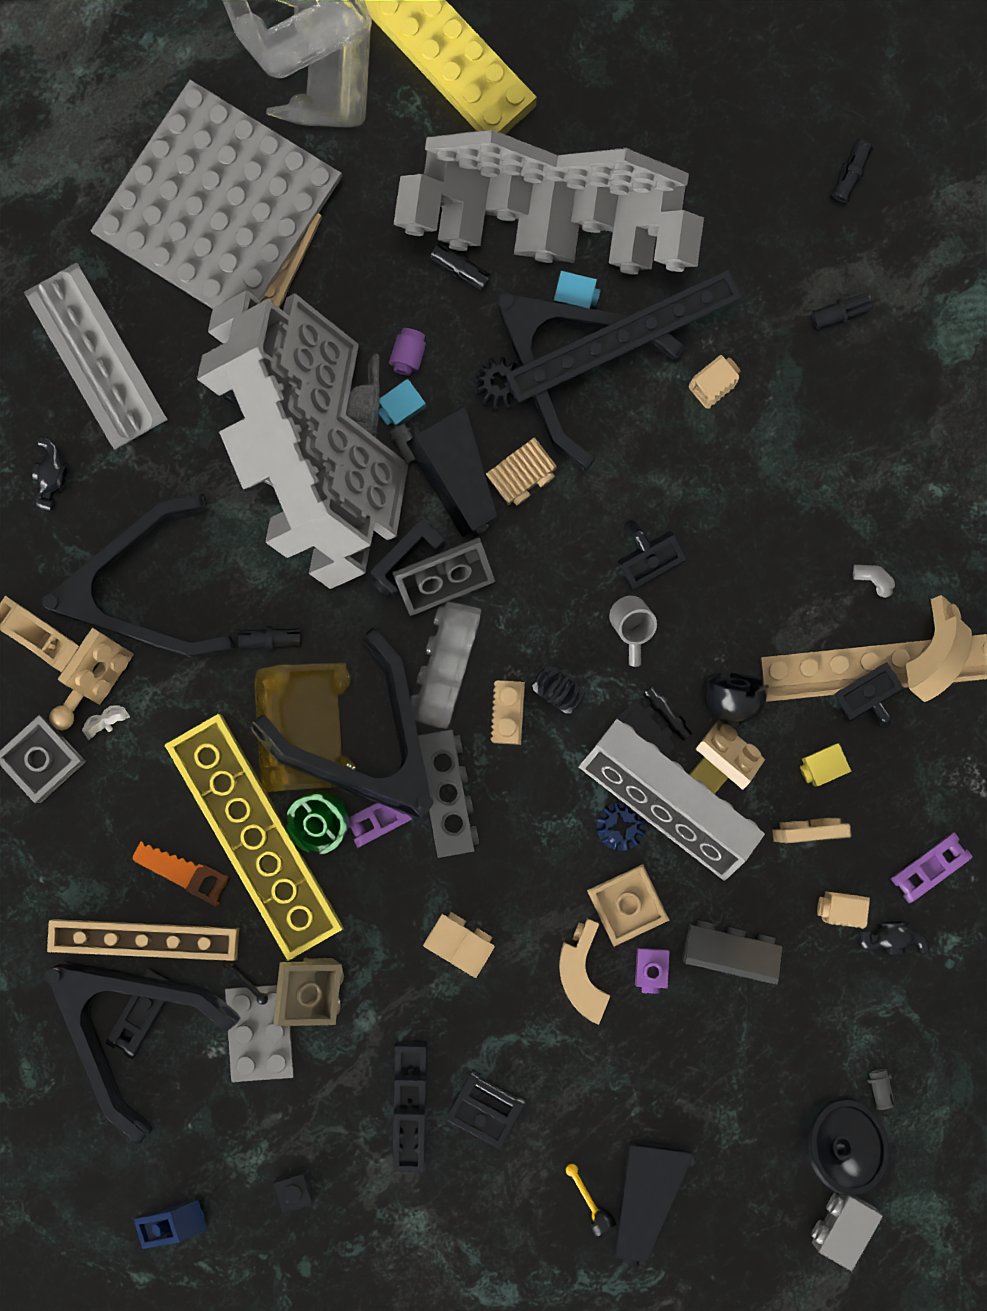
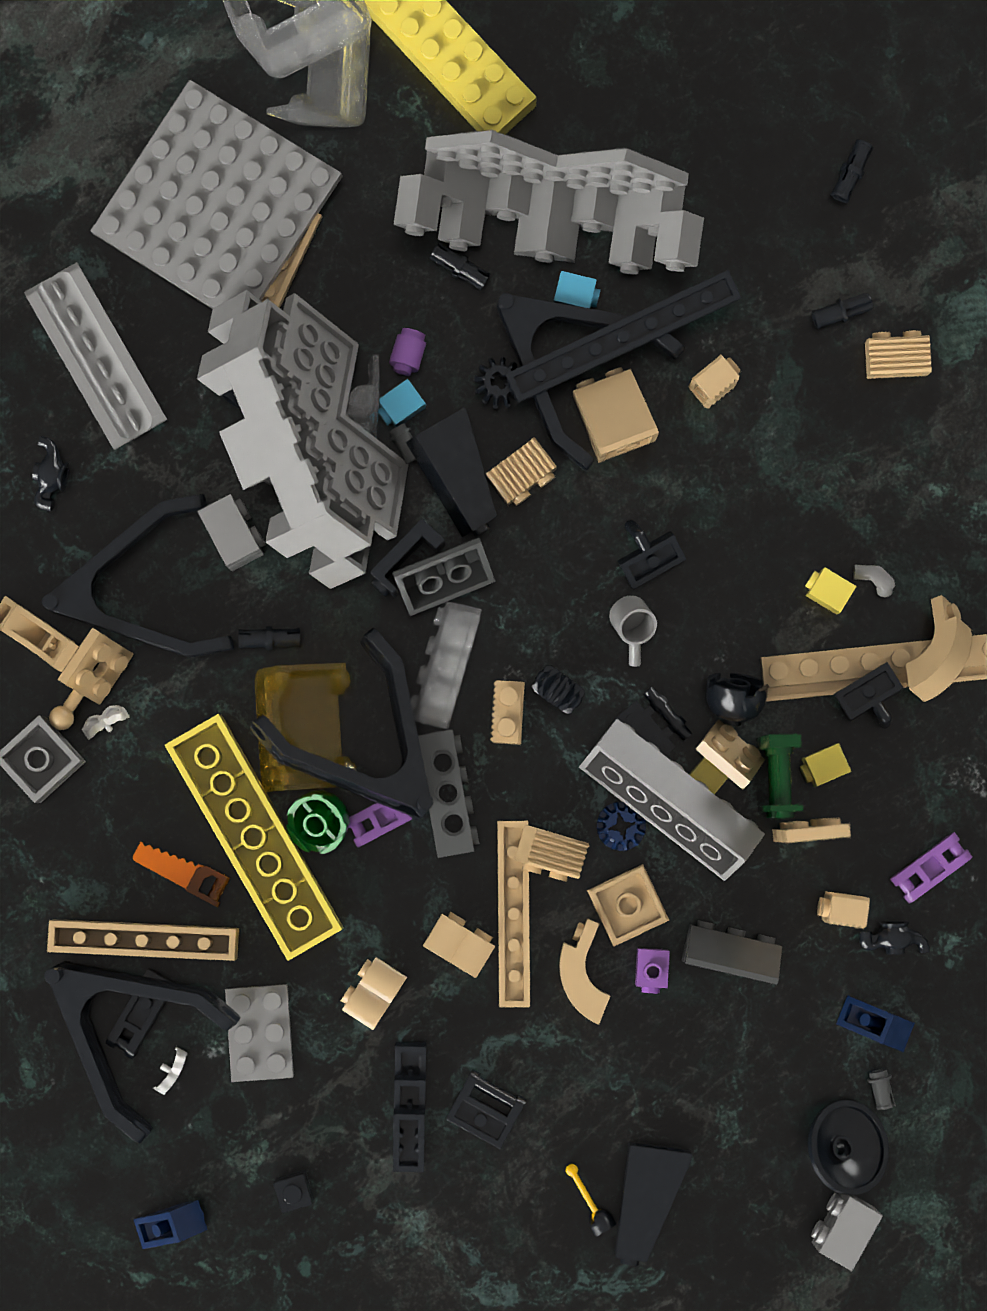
(173, 1072): none -> white piece
(231, 532): none -> light grey brick
(262, 998): black hinge -> none
(308, 992): dark tan plate -> none
(373, 993): none -> tan brick
(513, 918): none -> tan plate
(551, 852): none -> tan brick
(614, 414): none -> tan slope
(779, 774): none -> dark green fence
(829, 590): none -> light yellow brick
(875, 1023): none -> dark blue slope
(898, 355): none -> tan brick

